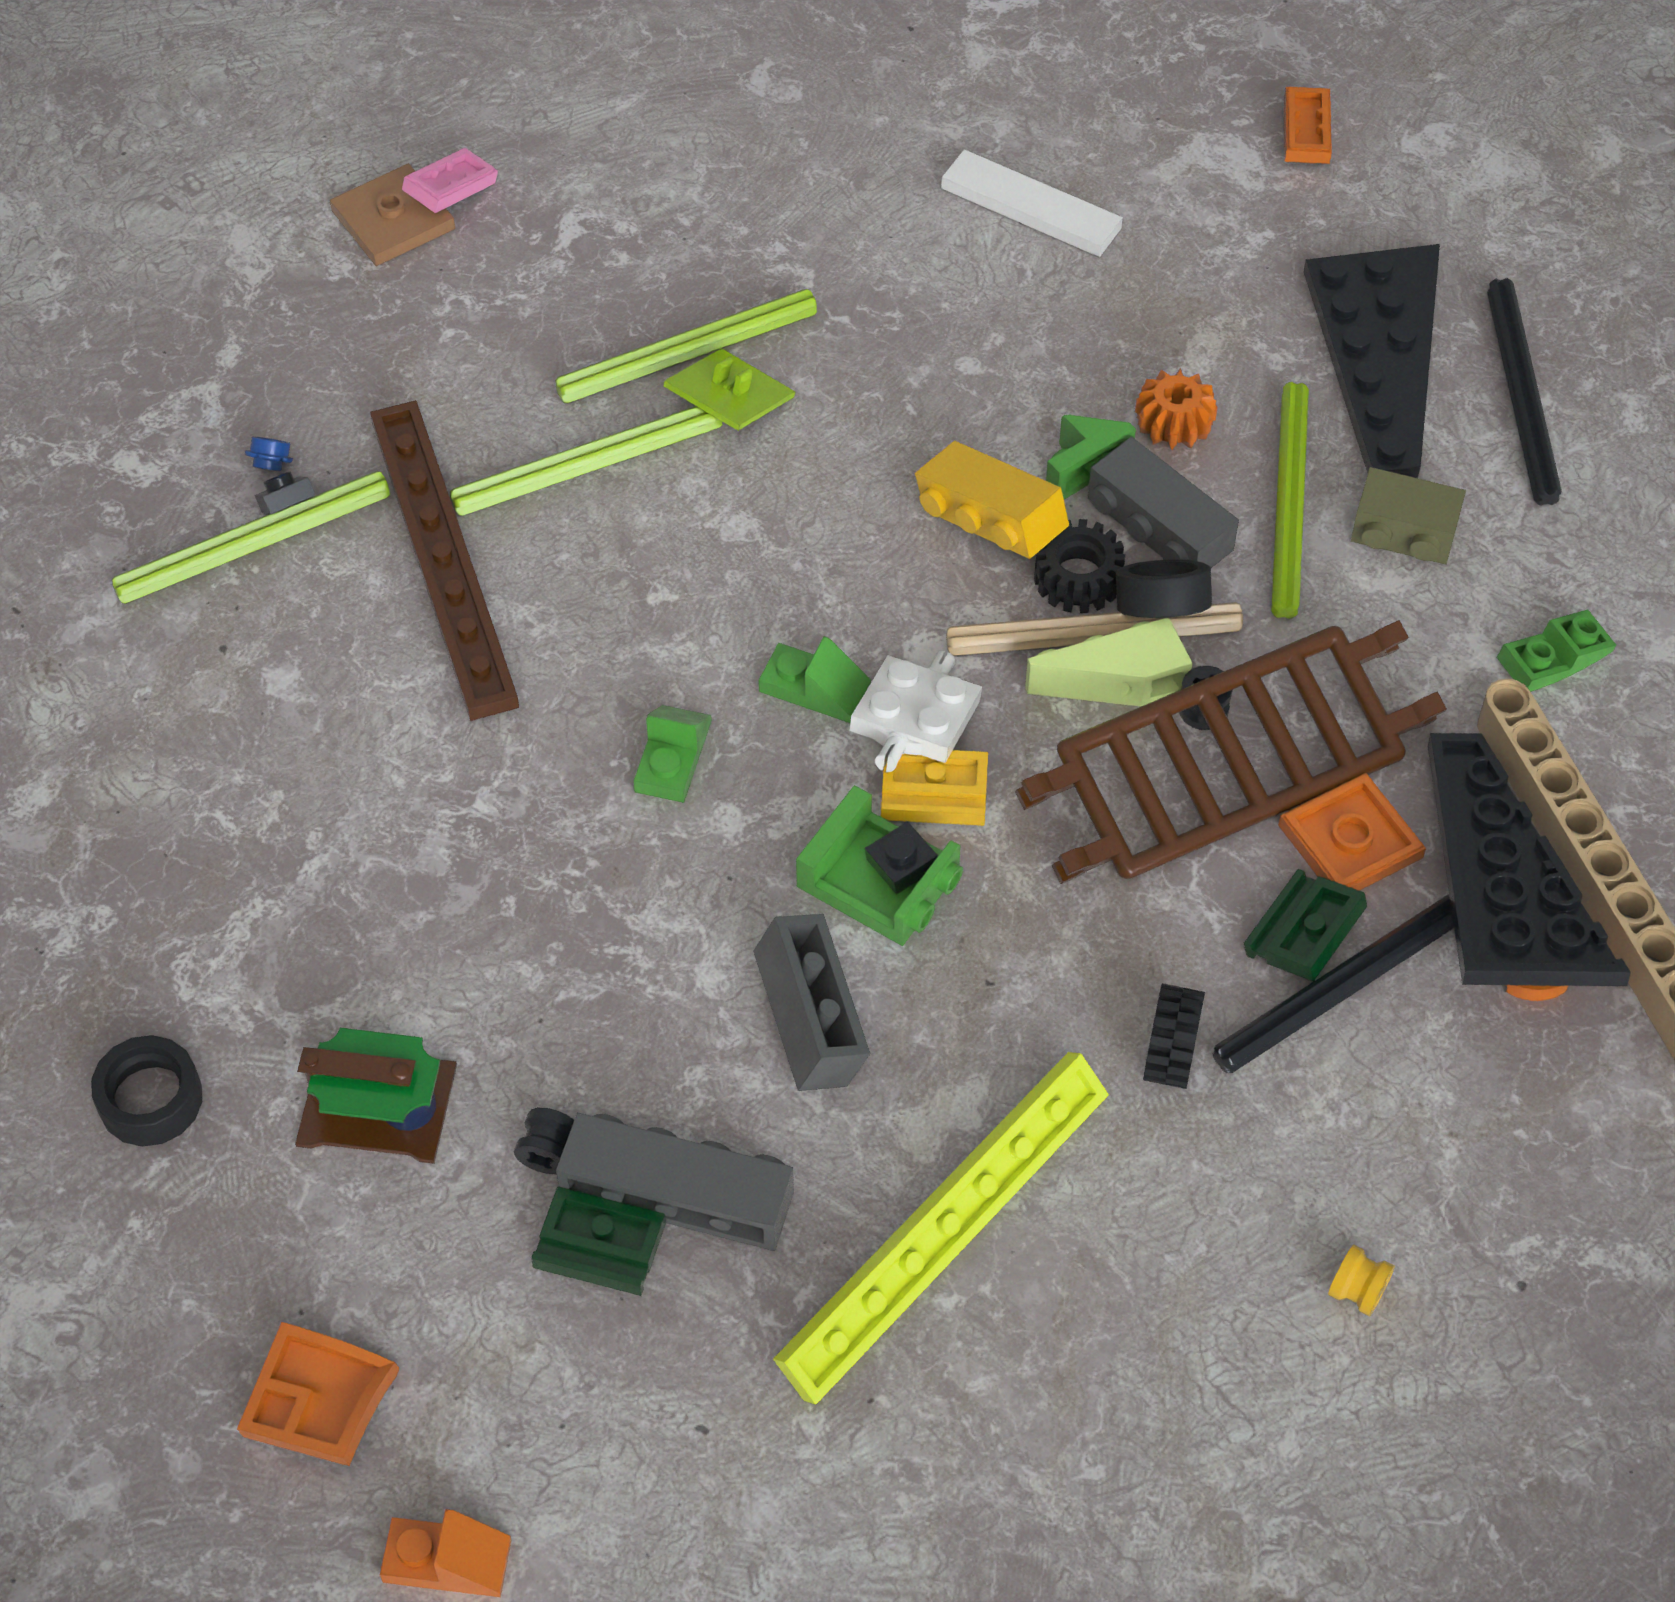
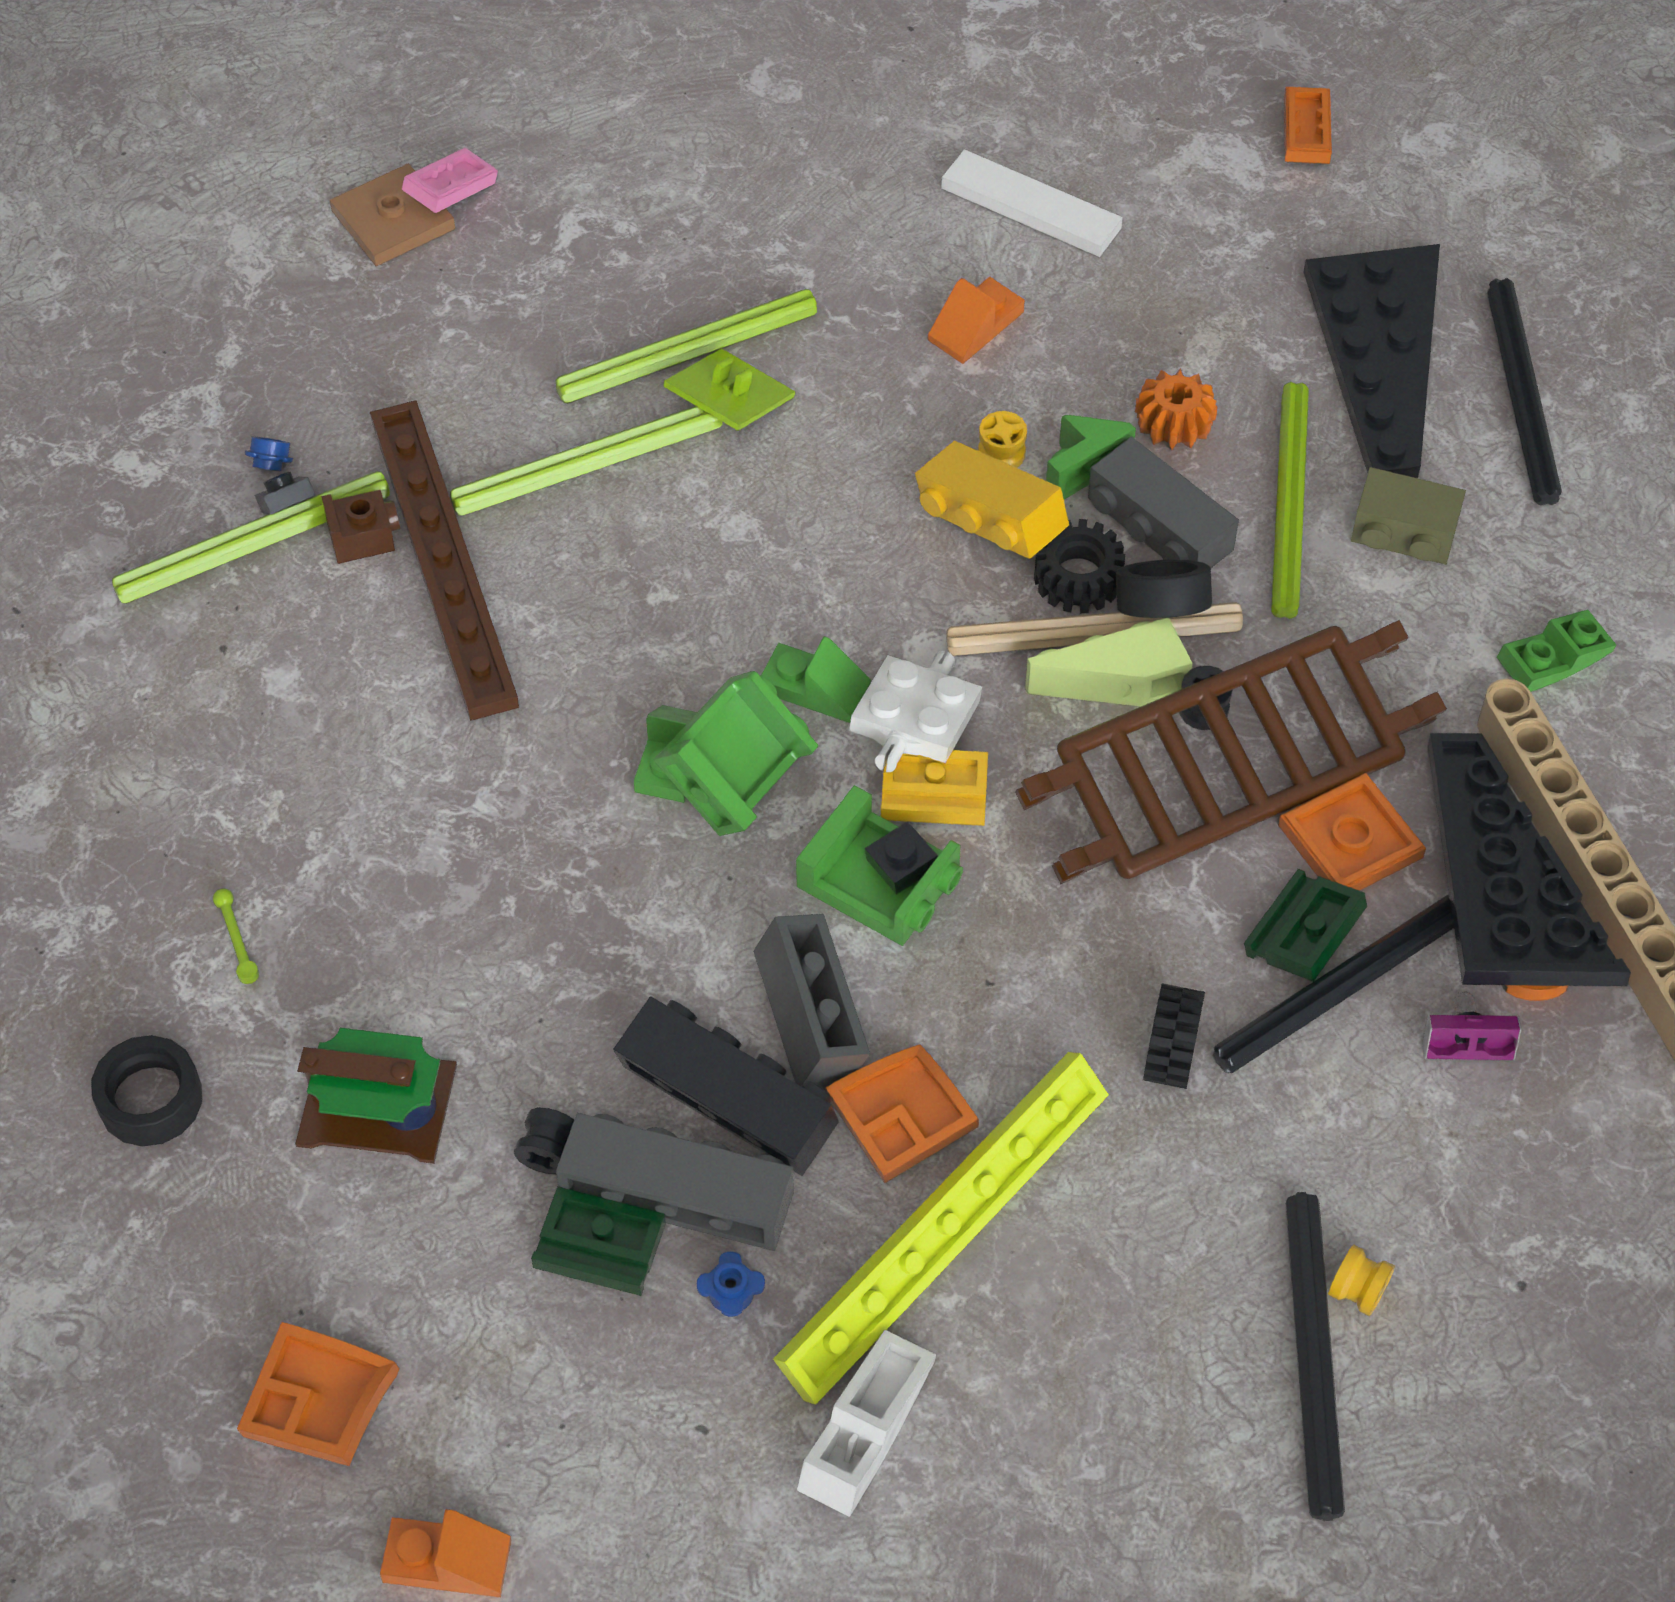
(246, 970): none -> lime hinge
(360, 525): none -> reddish brown brick
(727, 1084): none -> black brick
(730, 1300): none -> blue plate
(735, 751): none -> bright green panel
(865, 1423): none -> white slope
(902, 1110): none -> orange plate
(974, 317): none -> orange slope
(1006, 429): none -> yellow wheel
(1314, 1358): none -> black axle
(1470, 1034): none -> magenta piece

